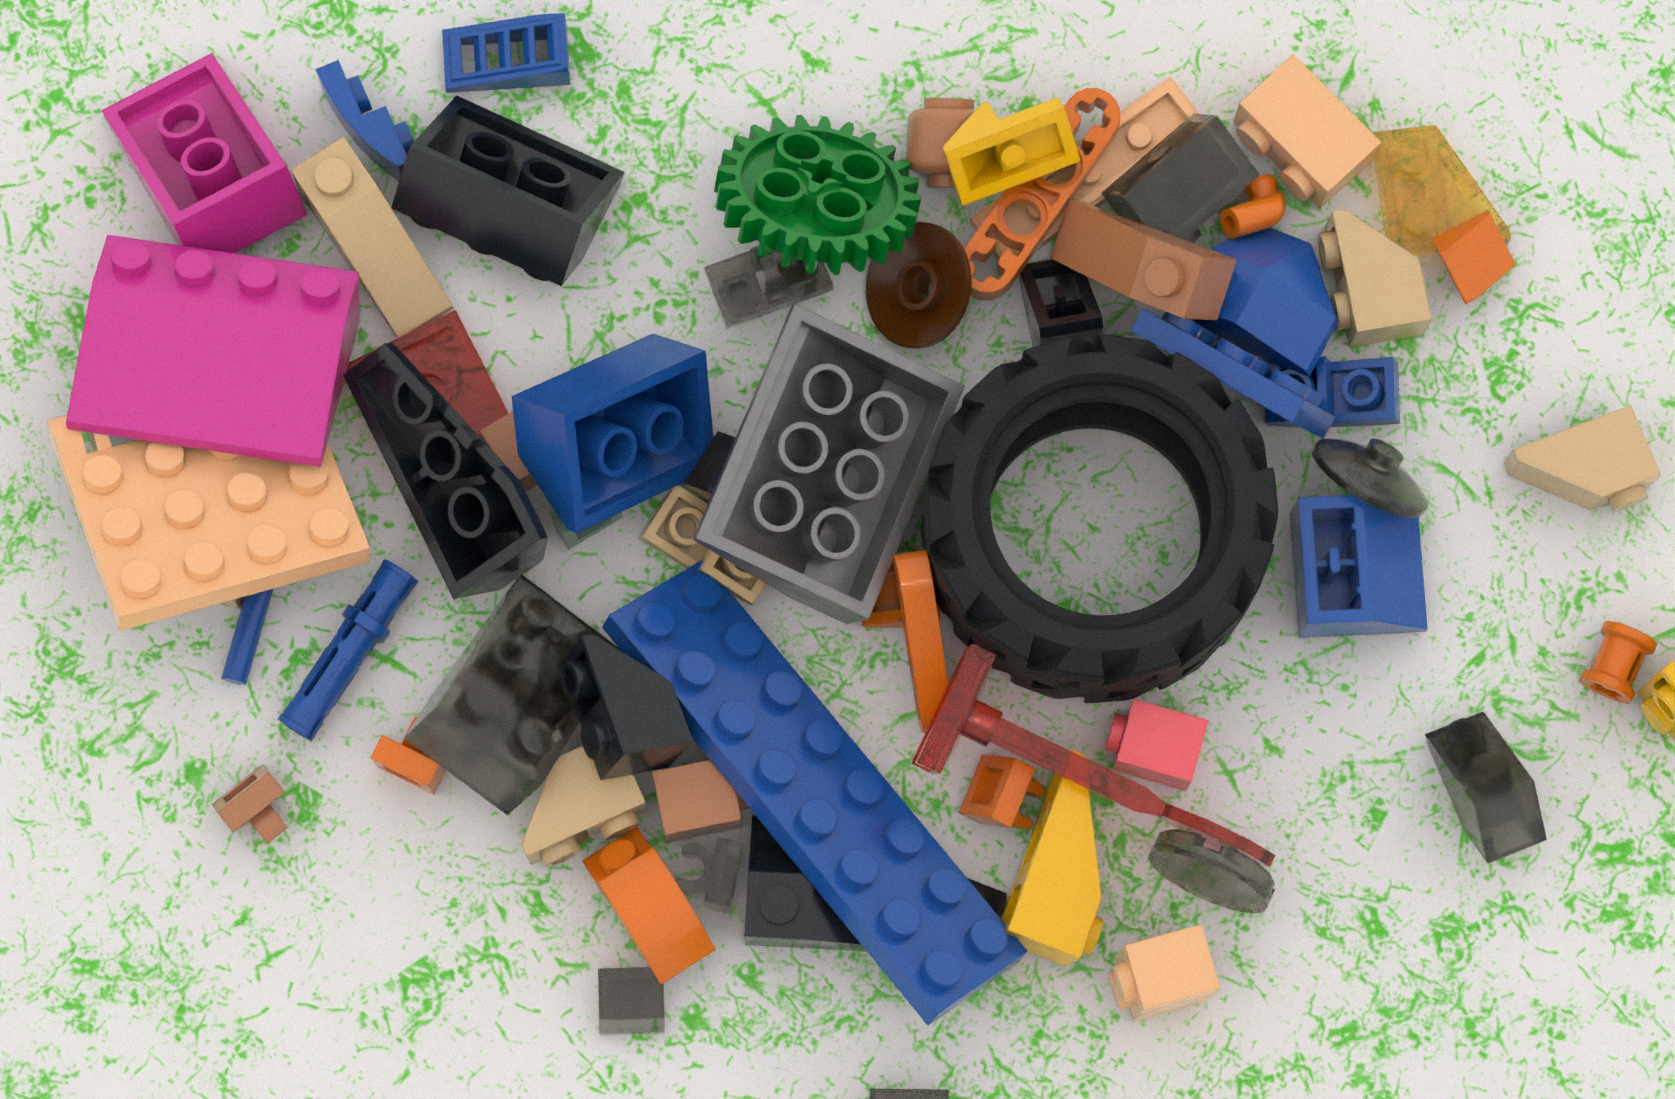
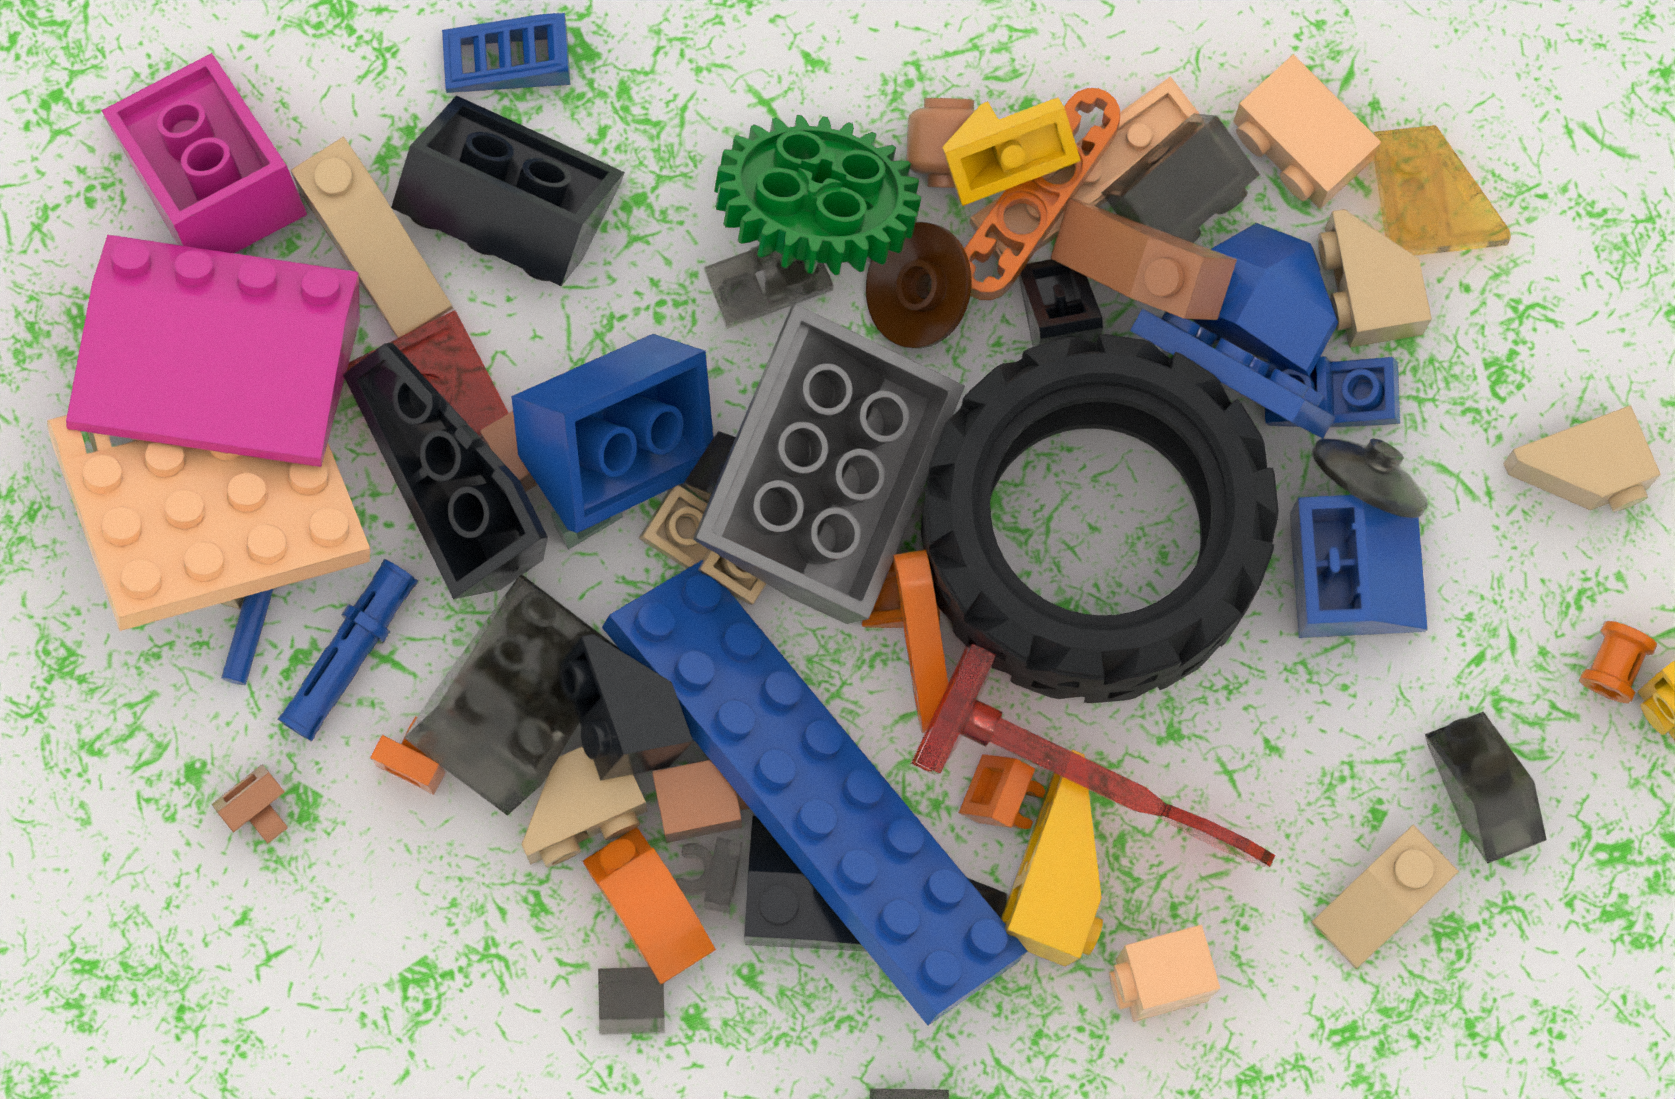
(372, 132): blue slope -> none
(1156, 744): coral brick -> none
(1218, 877): clear smoke tile -> none
(1261, 212): orange arm -> none
(1385, 896): none -> tan slope
(1474, 255): orange slope -> none

